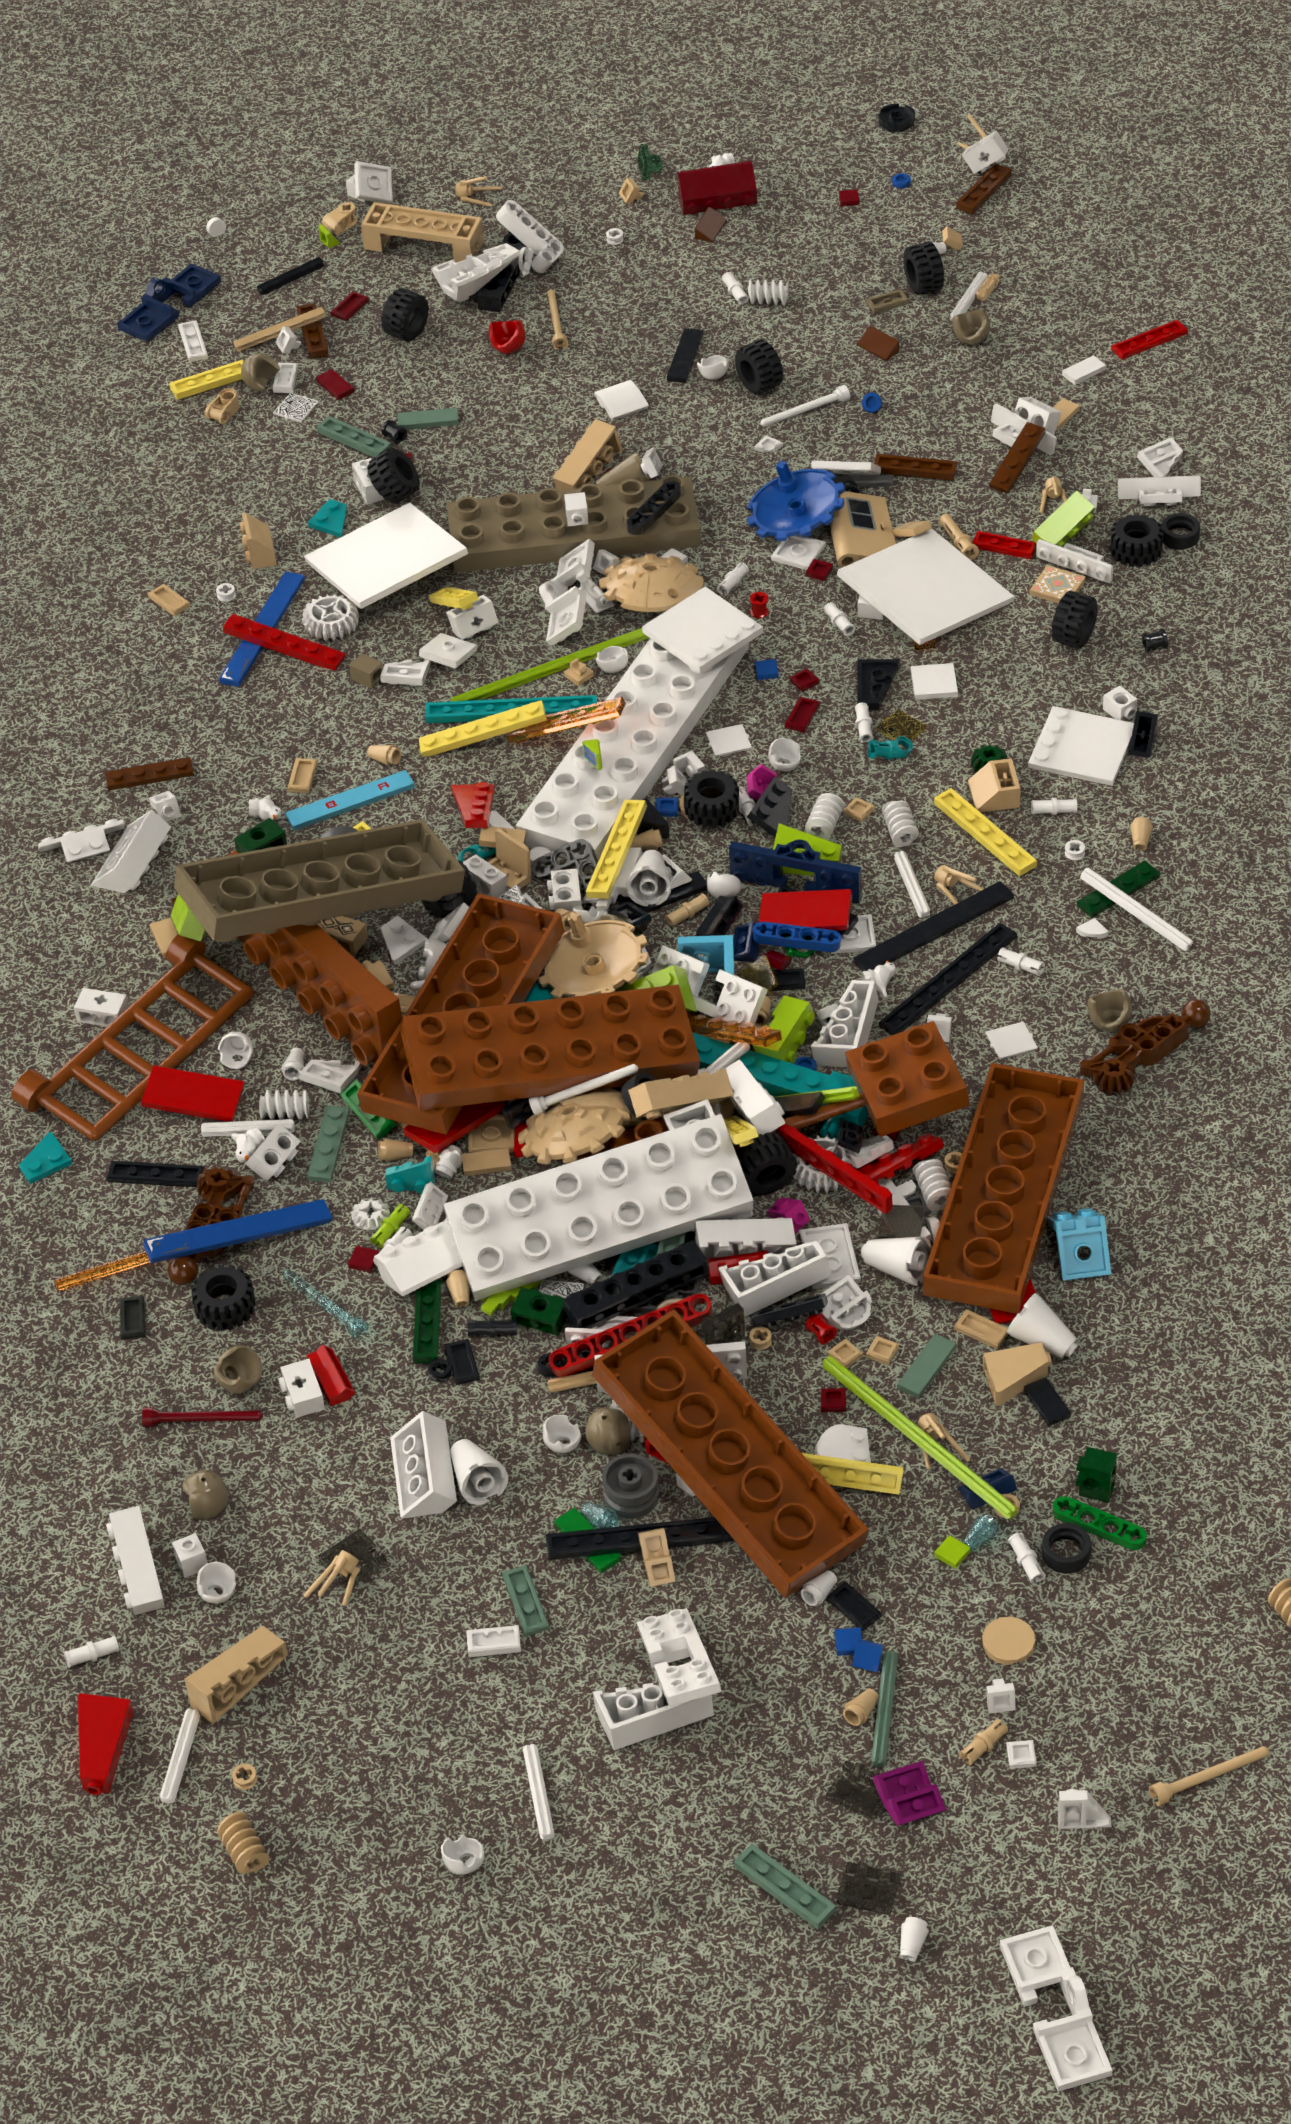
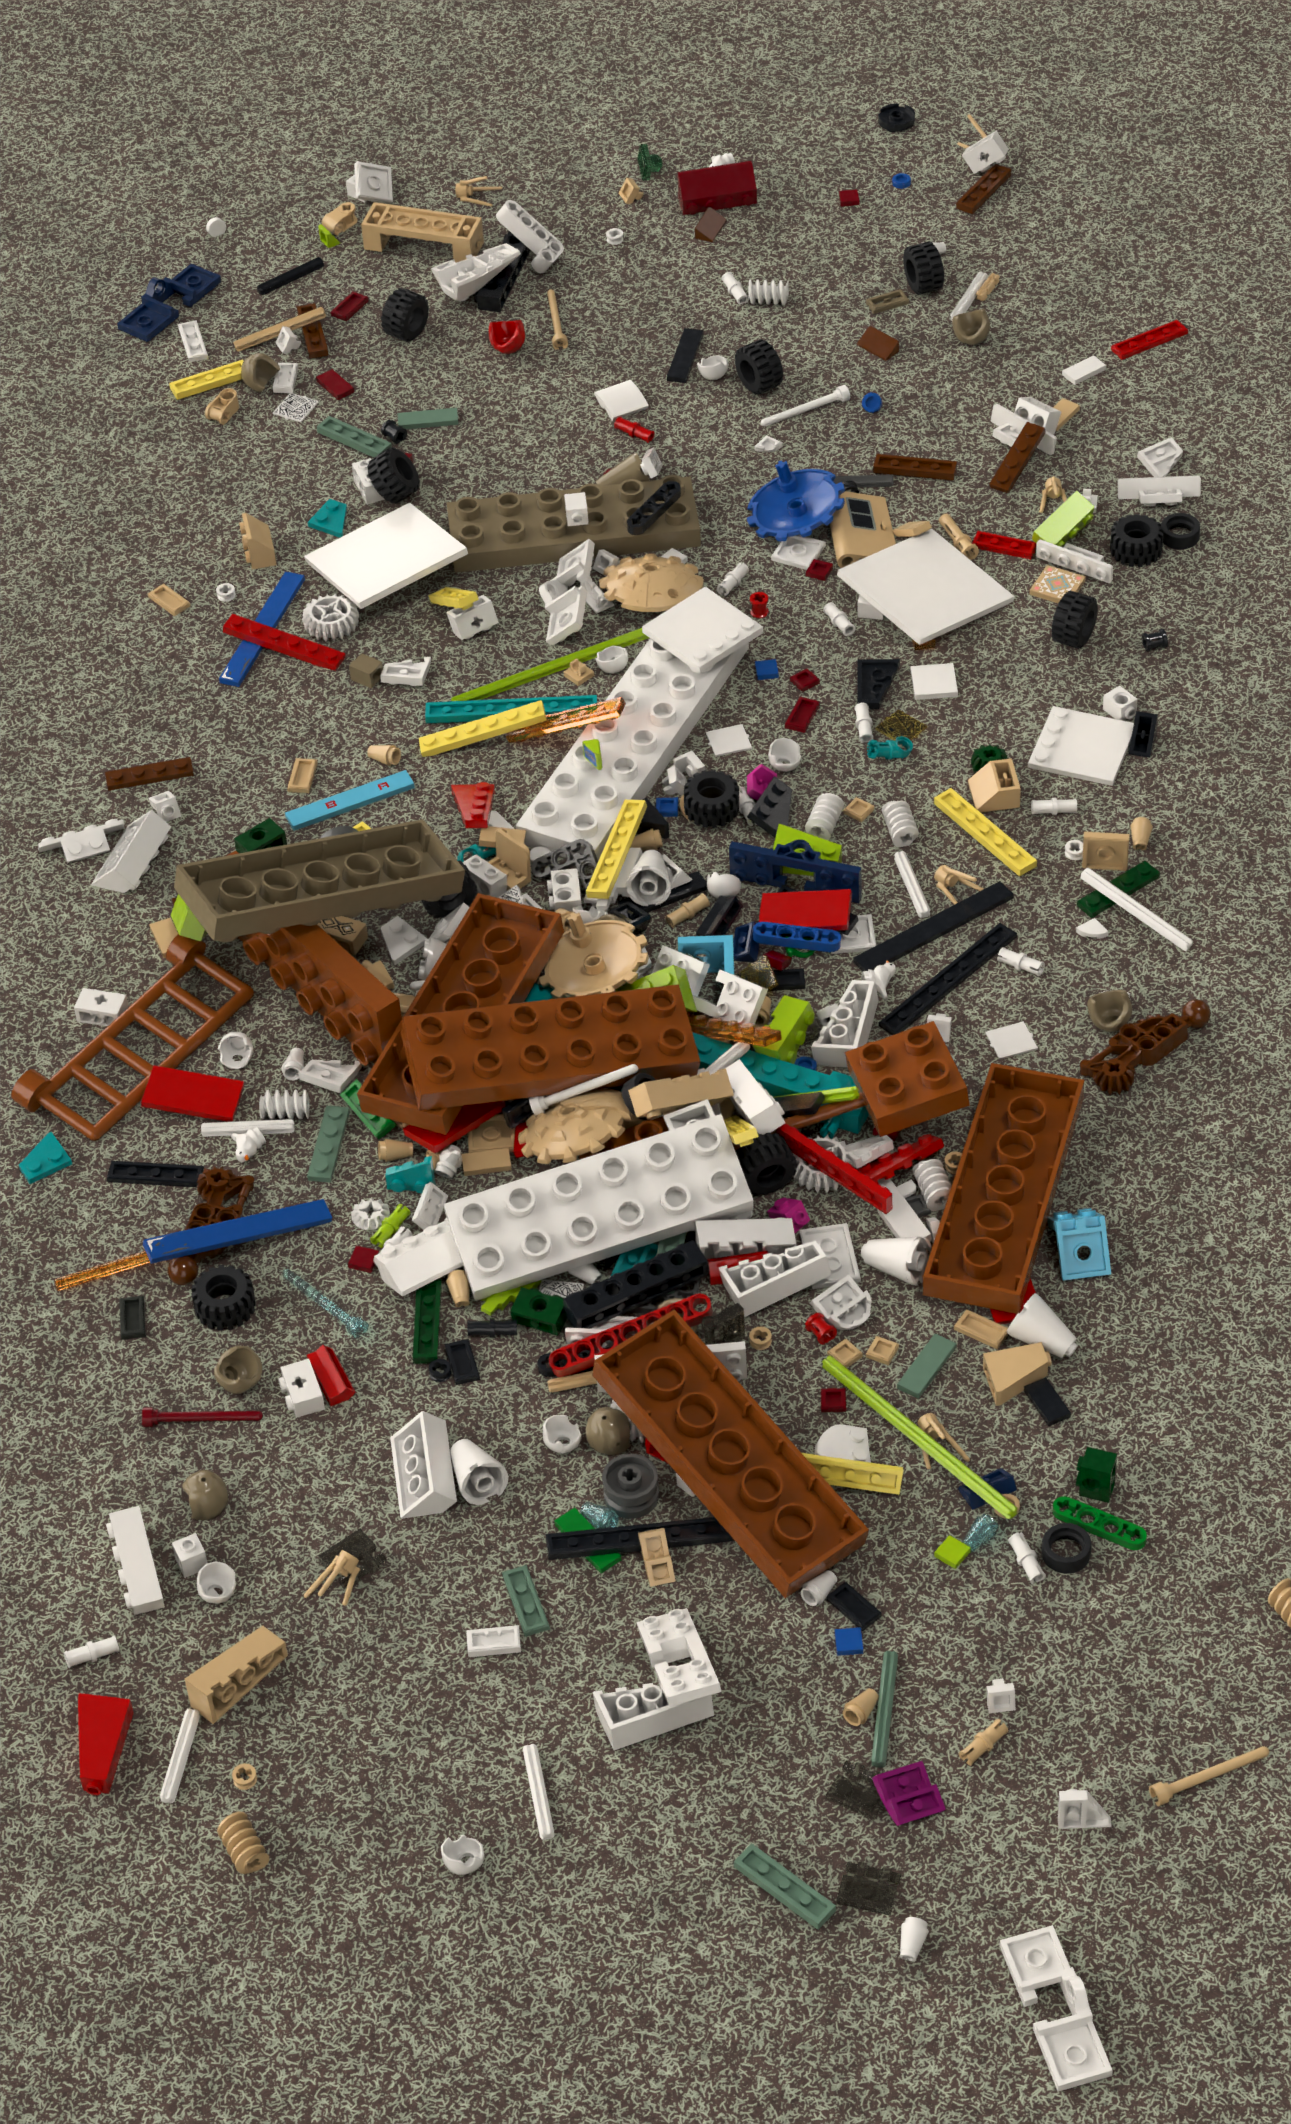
(264, 809): white animal -> none
(274, 1153): white brick -> none
(448, 650): white plate -> none
(524, 265): white piece -> none
(588, 456): tan wedge -> none
(634, 429): none -> red pin
(790, 1311): black plate -> none
(839, 467): white tile -> none
(849, 1135): black slope -> none
(867, 1655): blue tile -> none
(902, 1222): clear smoke piece -> none
(952, 238): tan tile -> none
(1008, 1640): tan tile -> none
(1021, 1754): white tile -> none
(1105, 851): none -> tan tile

